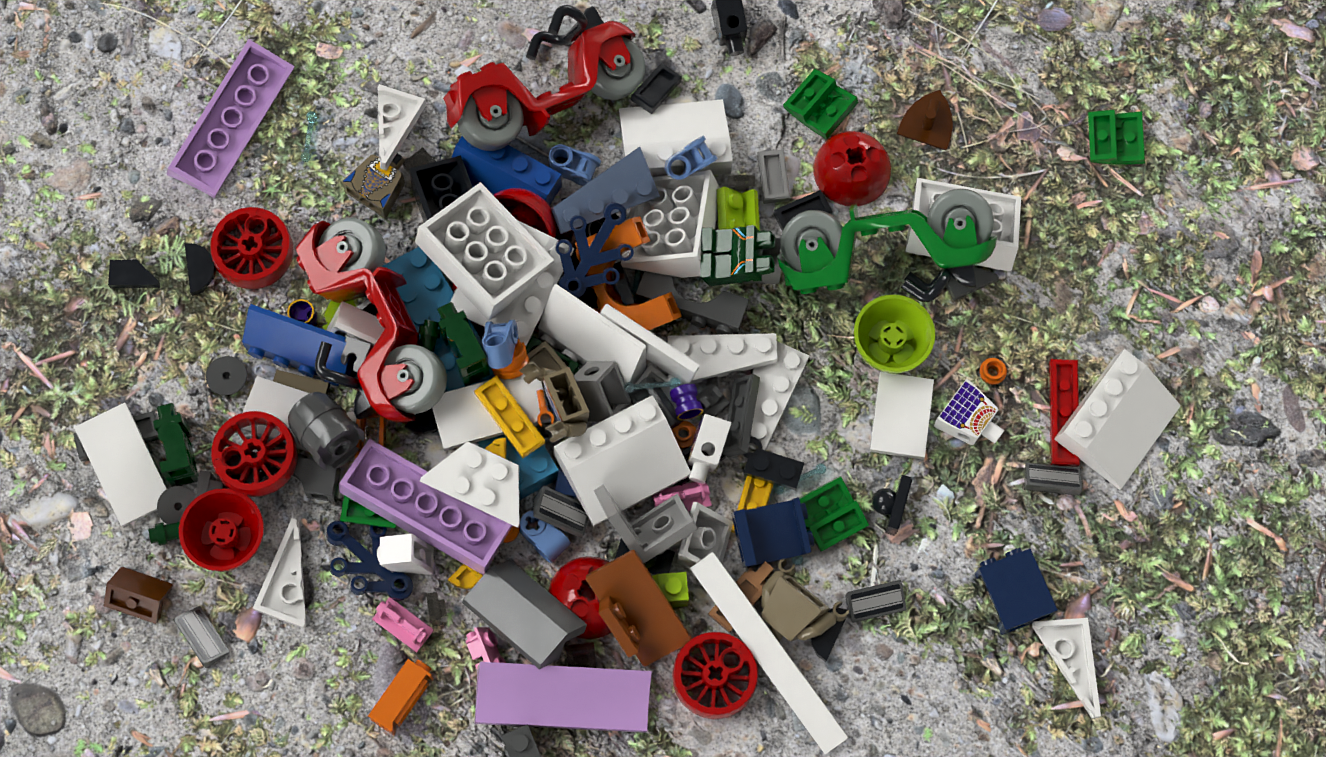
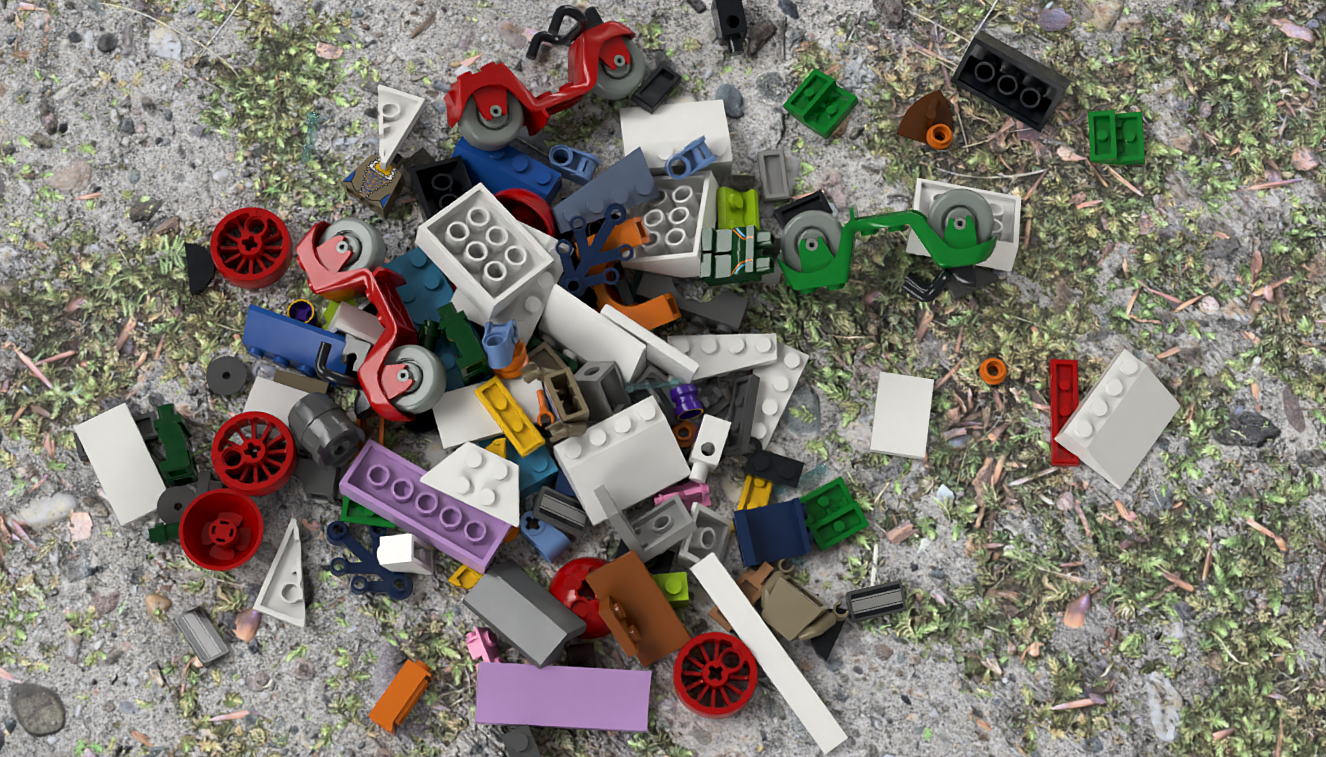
(130, 275): black tile -> none
(136, 594): reddish brown panel -> none
(230, 119): lavender arch -> none
(402, 624): bright pink hinge -> none
(436, 609): clear smoke plate -> none
(847, 179): red piece -> none
(888, 502): black tile -> none
(896, 320): lime piece -> none
(942, 130): none -> orange plate
(969, 416): torso -> none
(1010, 80): none -> black slope
(1017, 590): dark blue panel -> none
(1053, 479): slope -> none
(1071, 649): white wing -> none

